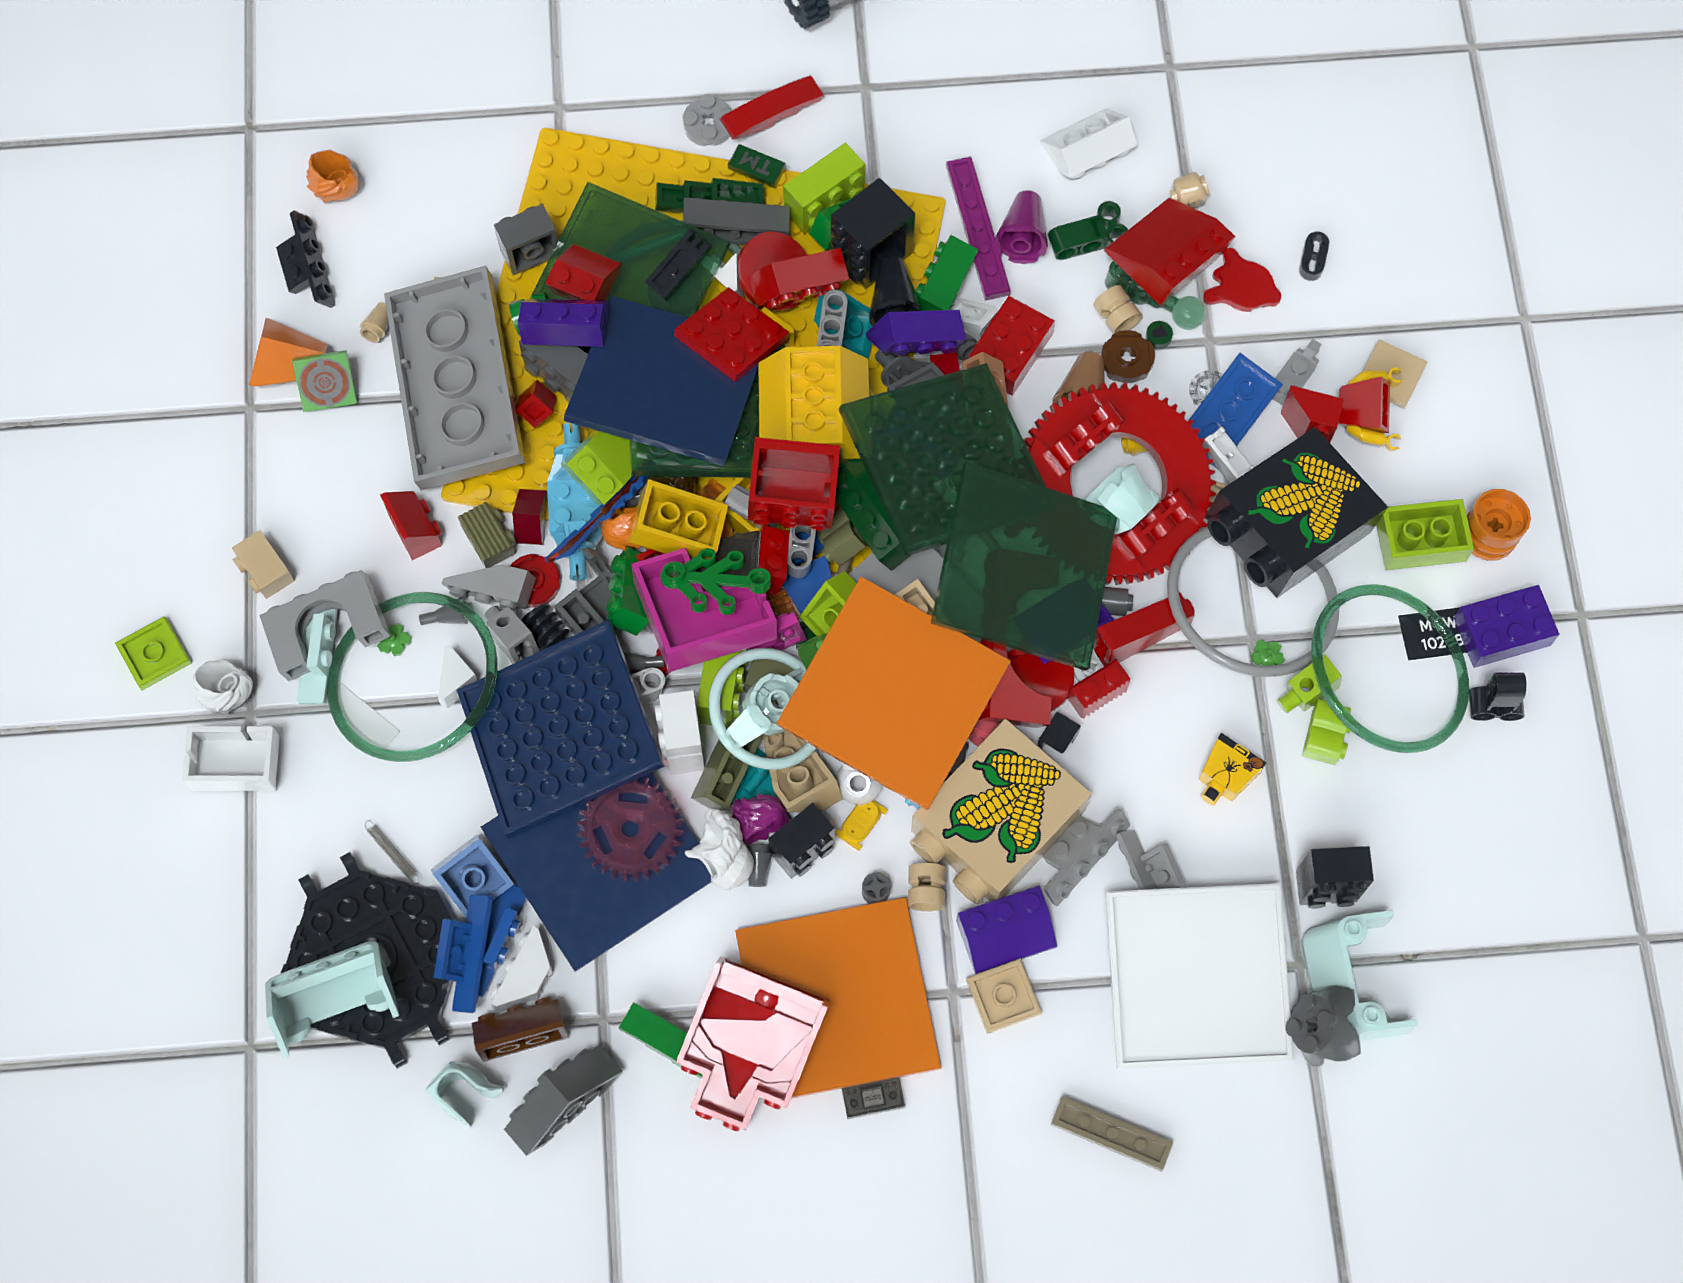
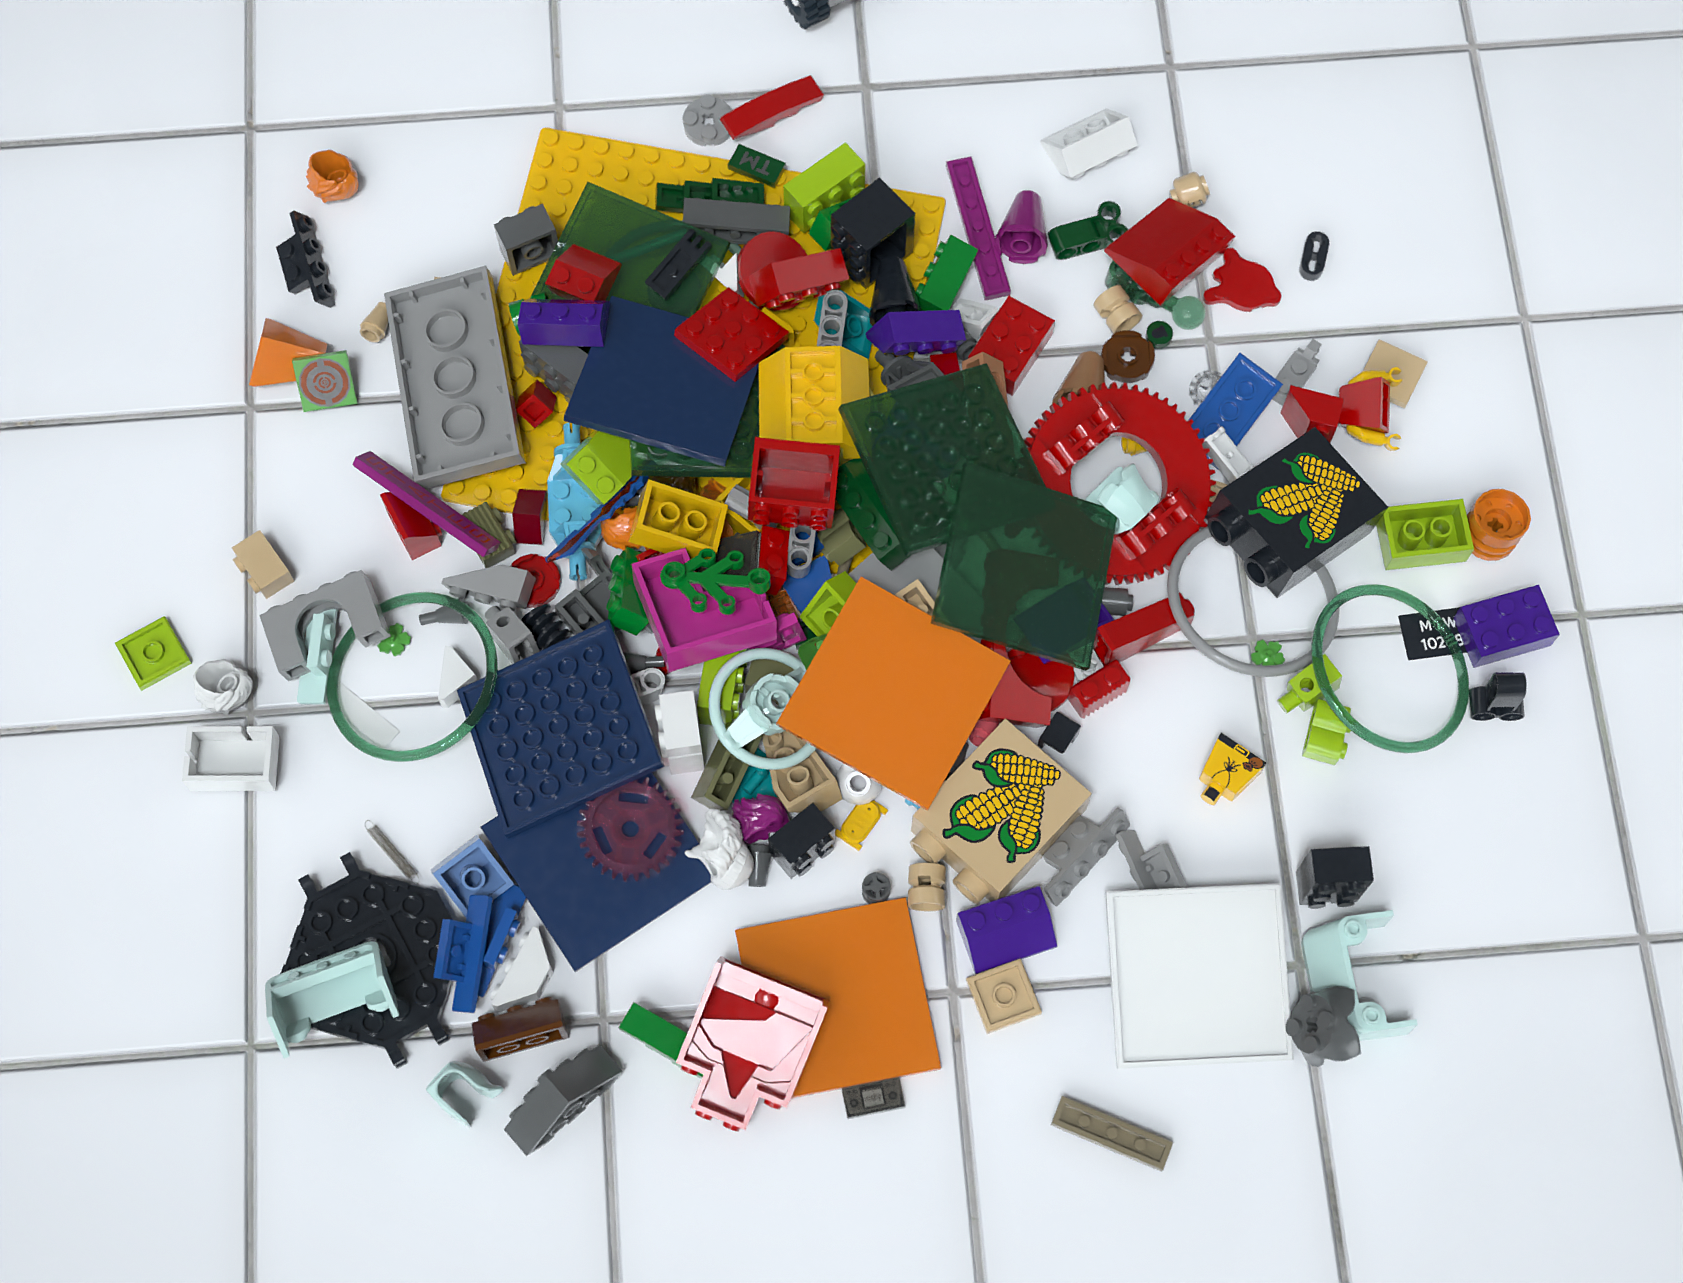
(426, 503): none -> magenta tile

